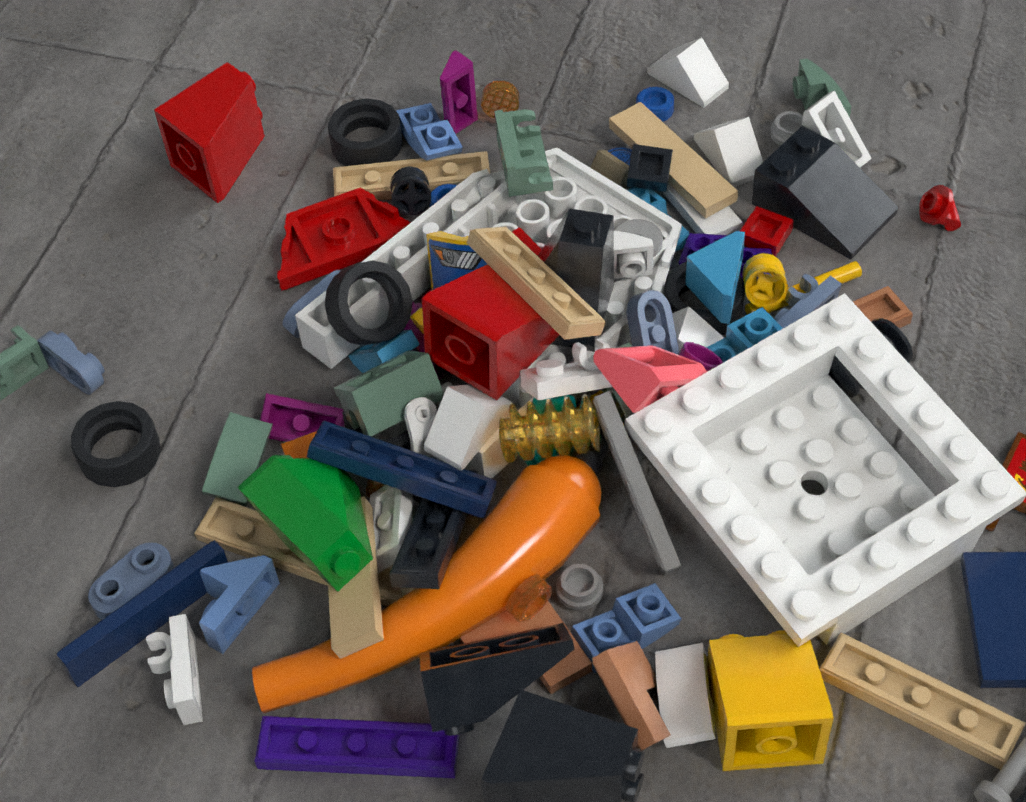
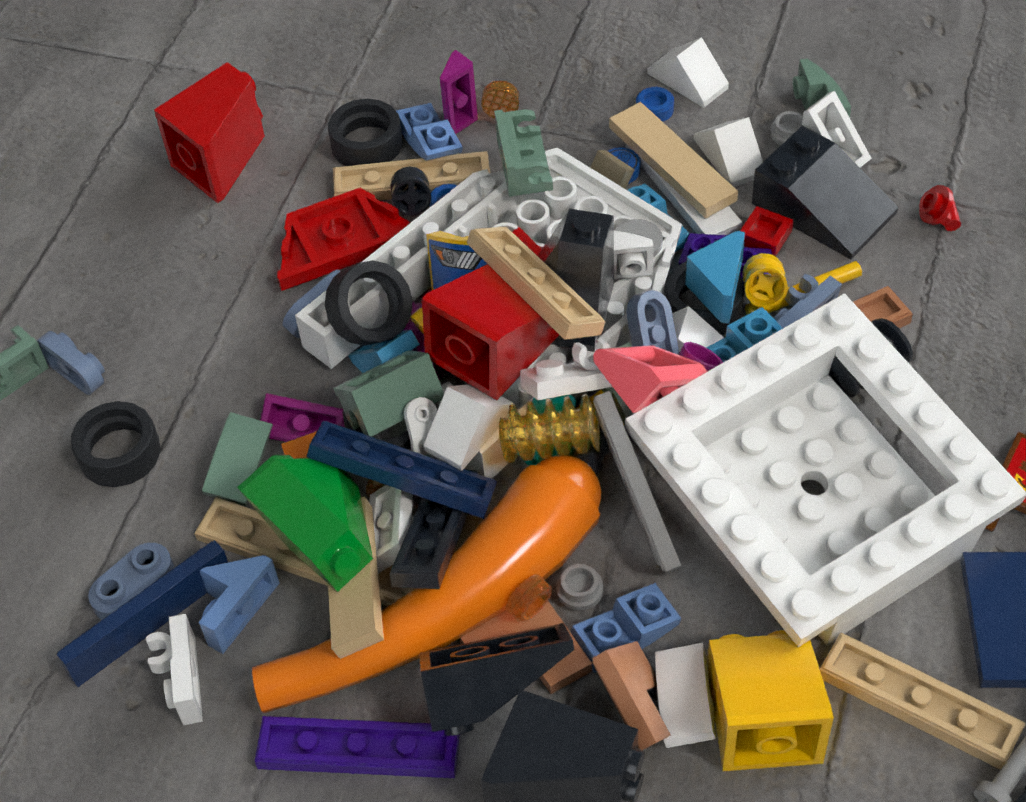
(649, 167): black plate -> none

